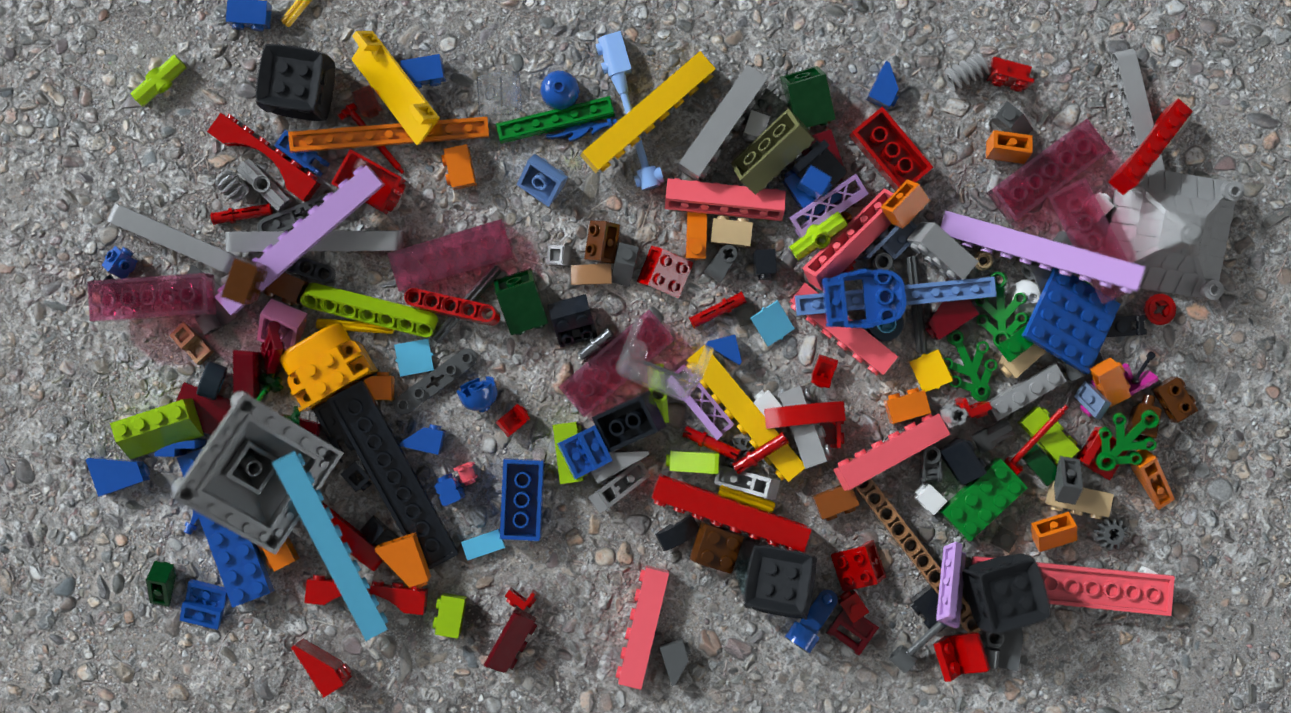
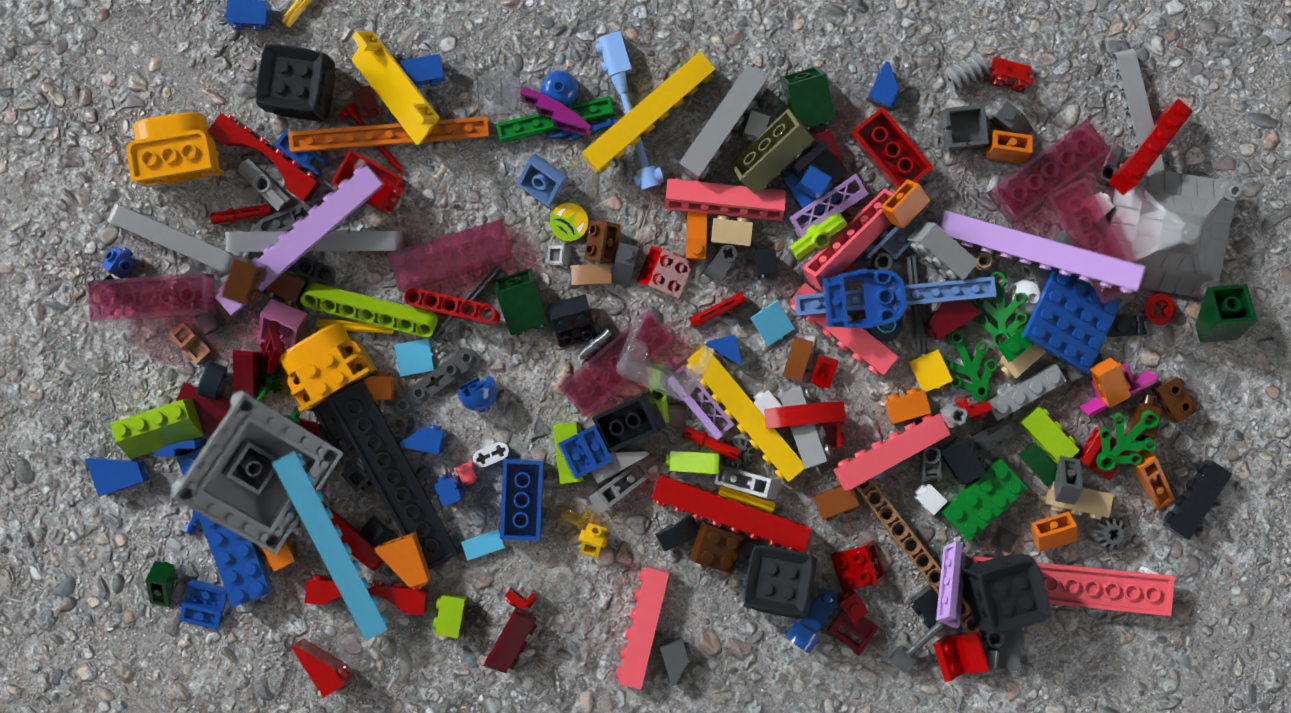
(158, 80): lime piece -> none
(172, 150): none -> light orange brick
(232, 185): light grey gear -> none
(459, 167): orange brick -> none
(488, 450): none -> white beam
(513, 420): red bracket -> none
(561, 115): none -> magenta slope
(569, 222): none -> tile
(572, 517): none -> clear yellow bracket
(592, 540): none -> yellow brick
(752, 458): red pin -> none
(797, 359): none -> dark orange slope
(964, 127): none -> dark grey piece
(1013, 463): red piece -> none
(1092, 400): sand blue plate -> none
(1110, 163): none -> dark grey piece
(1150, 356): black hinge -> none
(1197, 499): none -> black brick
(1225, 313): none -> dark green slope

